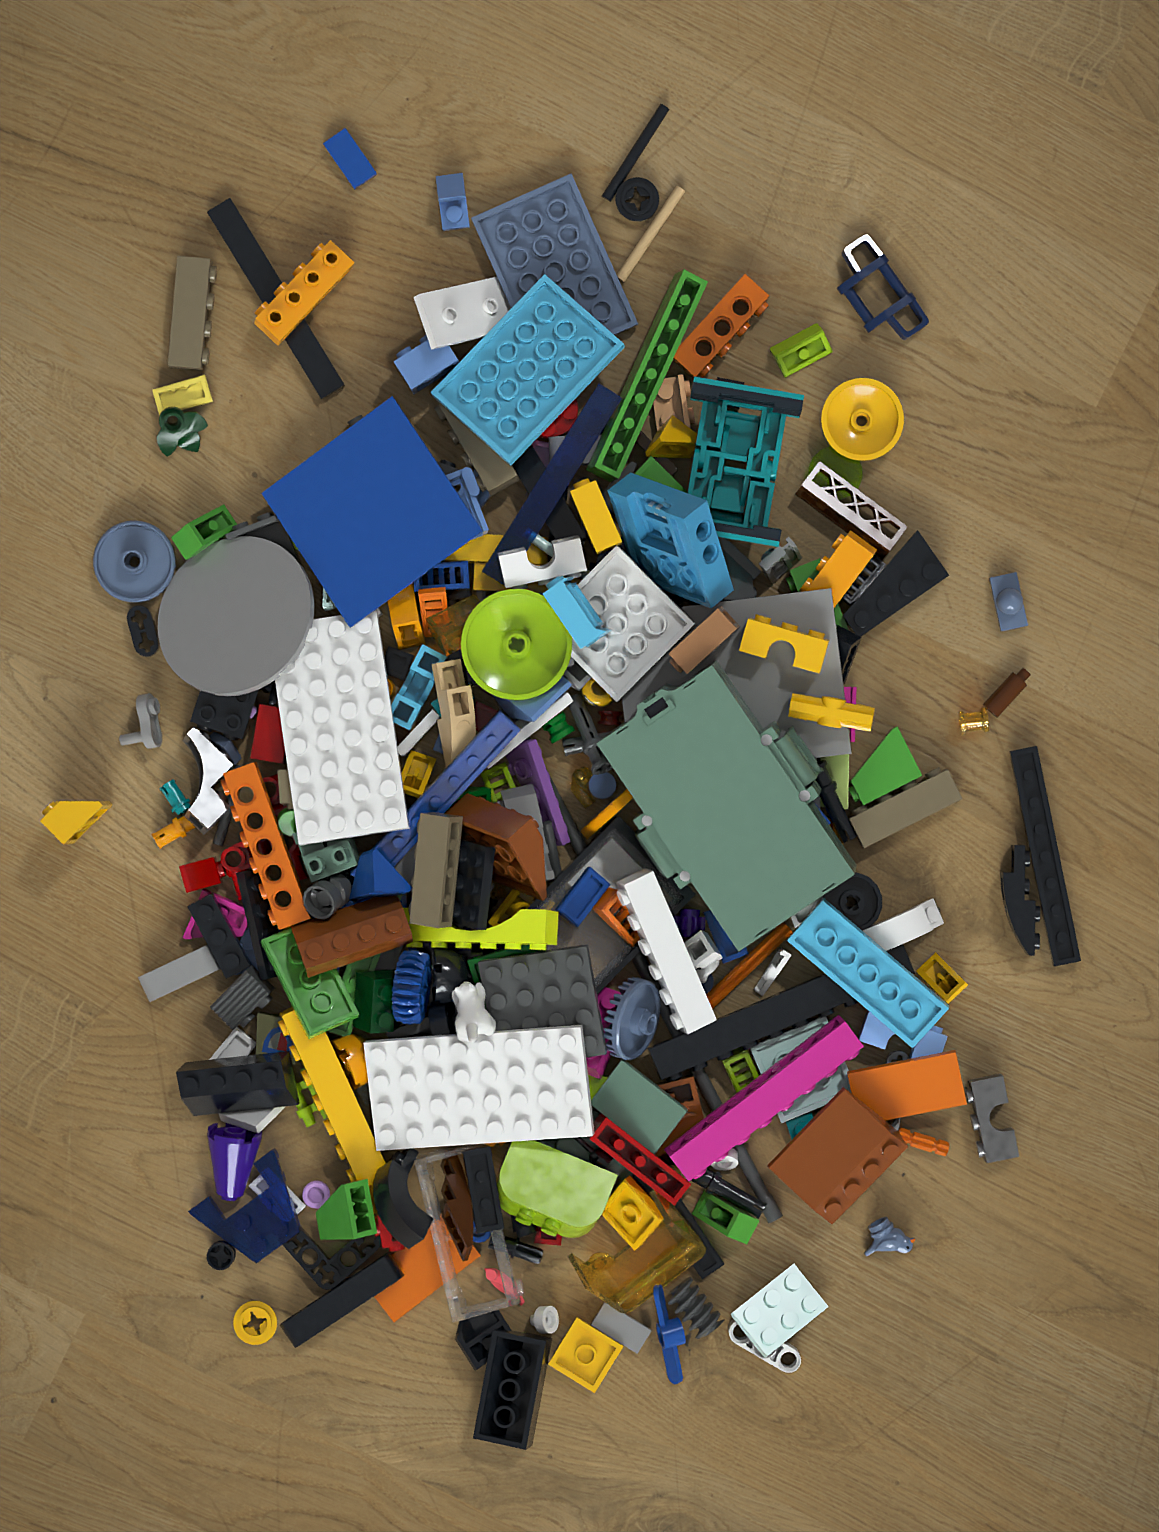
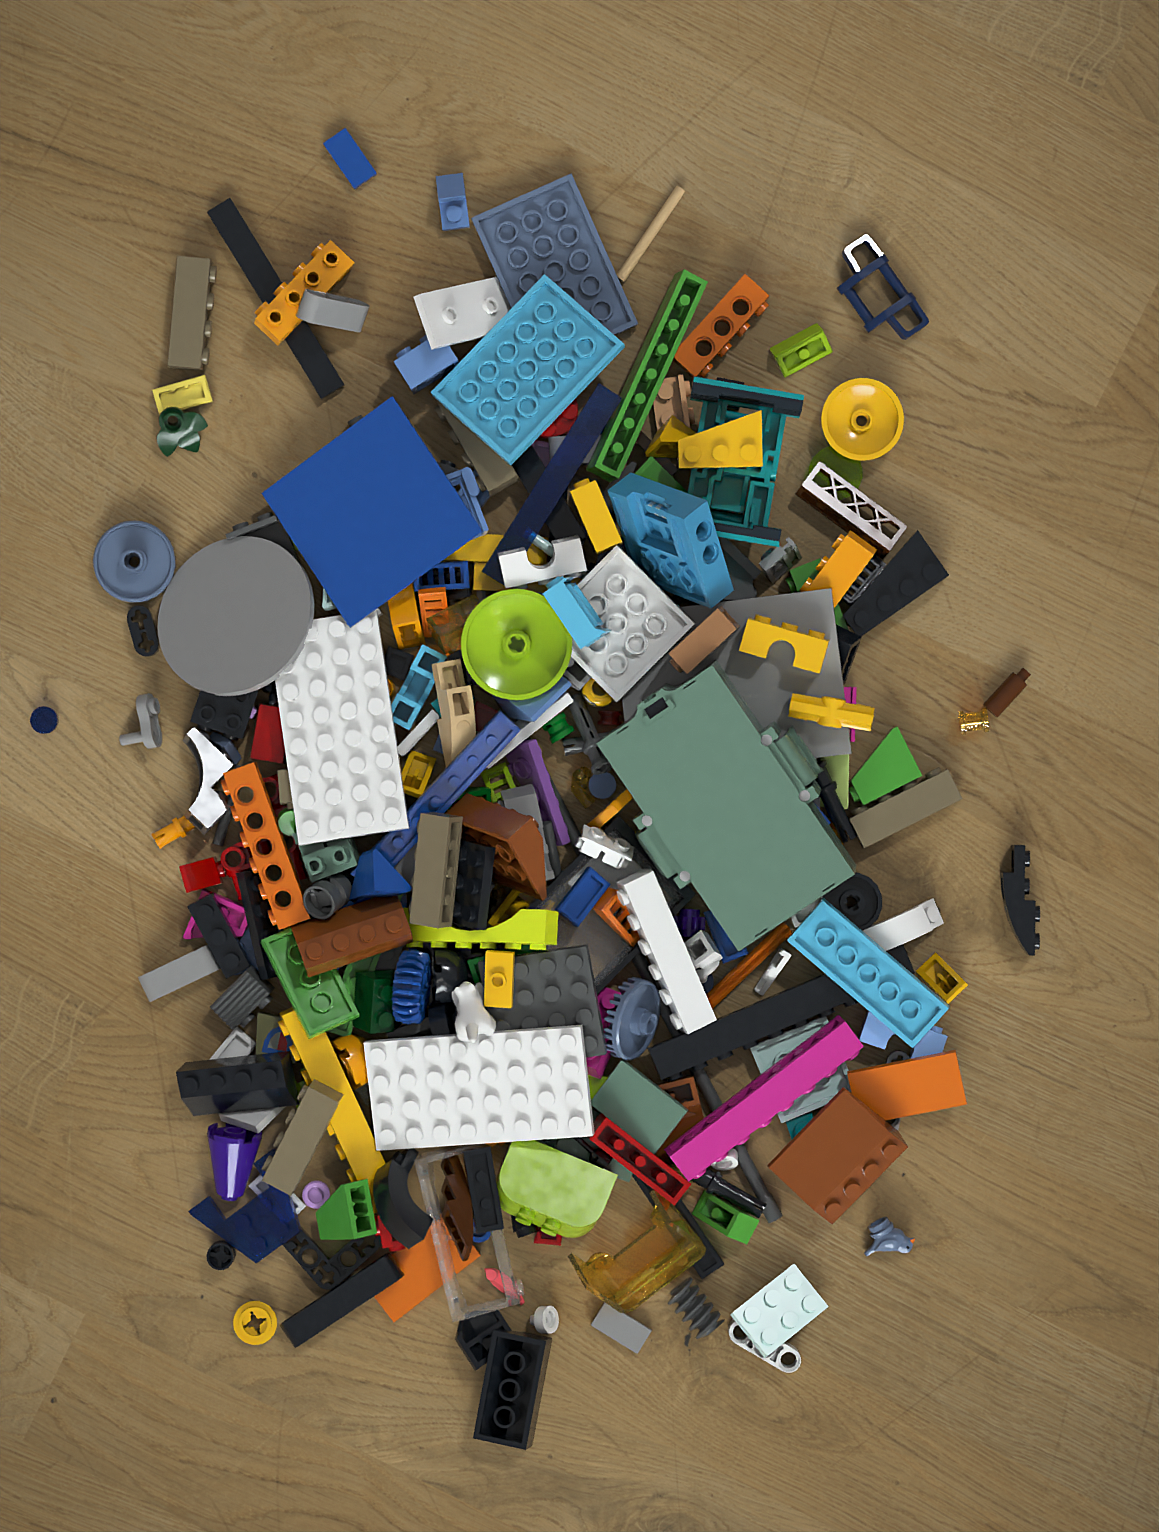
(44, 720): none -> clear blue tile
(72, 818): yellow slope -> none
(175, 797): teal pin -> none
(203, 531): bright green slope -> none
(302, 1137): none -> dark tan brick
(332, 310): none -> light grey beam
(499, 979): none -> yellow plate
(521, 1250): black axle -> none
(585, 1354): yellow plate -> none
(617, 850): none -> white hinge
(632, 1213): yellow tile -> none
(635, 152): black bar -> none
(645, 189): black gear -> none
(670, 1335): blue piece -> none
(724, 446): none -> yellow wedge
(739, 1053): lime slope -> none
(924, 1142): orange axle -> none
(985, 1095): flat silver arch -> none
(1008, 601): sand blue tile -> none
(1045, 856): black plate -> none

